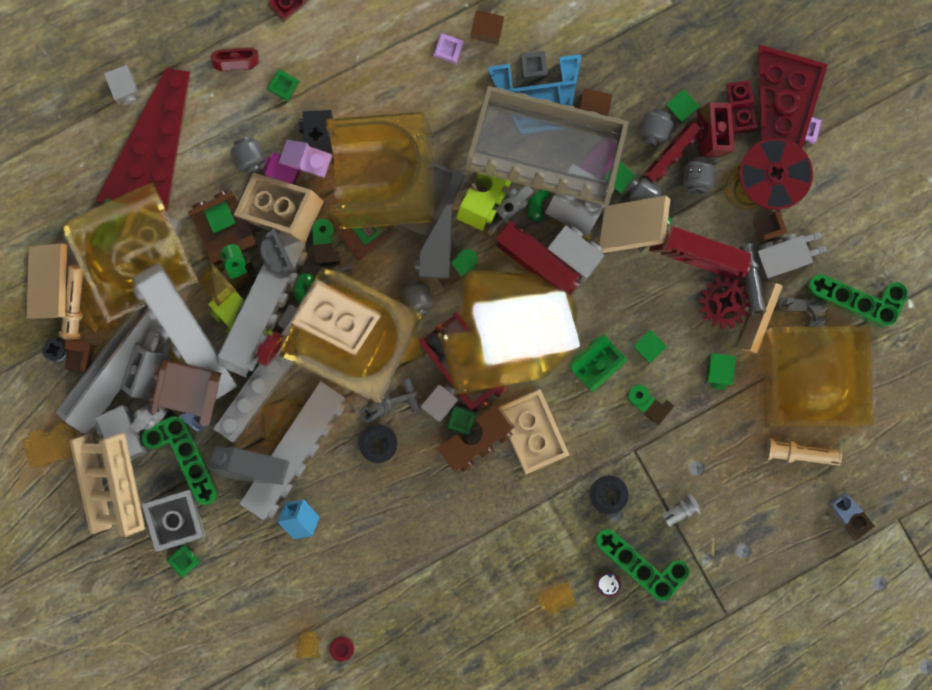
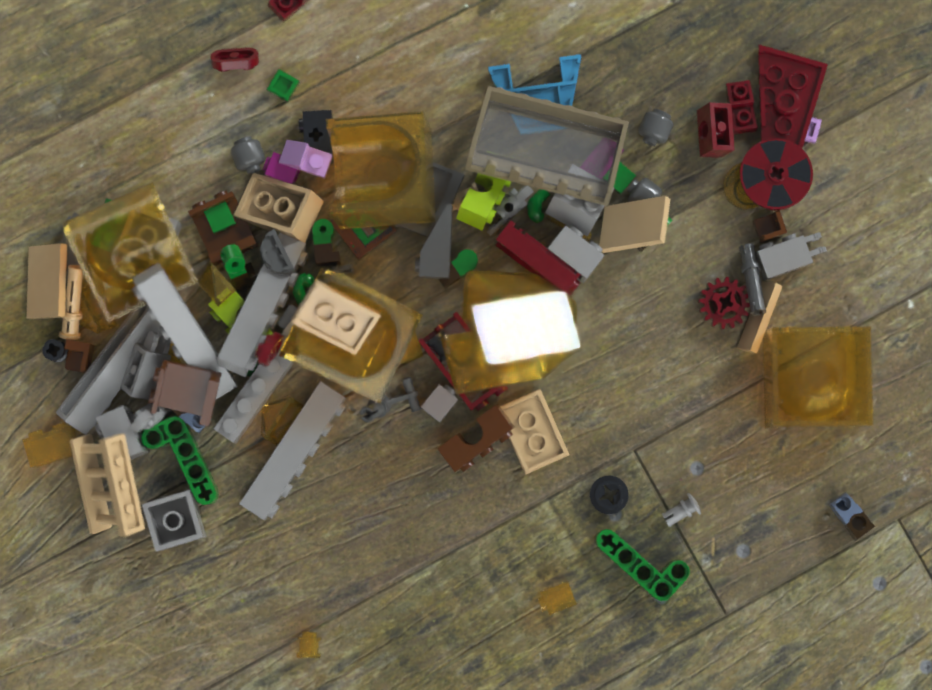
(122, 85): light grey brick -> none
(154, 142): dark red wing -> none
(183, 560): green tile -> none
(247, 466): dark grey slope -> none
(298, 519): dark azure panel -> none
(342, 648): dark red tile -> none
(366, 442): black gear -> none
(416, 296): dark grey head -> none
(448, 48): lavender tile -> none
(461, 420): green tile -> none
(487, 27): reddish brown panel -> none
(534, 65): dark grey tile -> none
(596, 101): reddish brown panel -> none
(597, 362): green bracket -> none
(608, 584): tile -> none
(648, 405): leg -> none
(649, 346): green tile -> none
(672, 152): dark red plate -> none
(682, 106): green tile -> none
(698, 176): dark grey head -> none
(704, 253): dark red door -> none
(720, 371): green brick -> none
(792, 452): tan pin -> none
(813, 309): dark grey pin -> none
(853, 295): green beam -> none

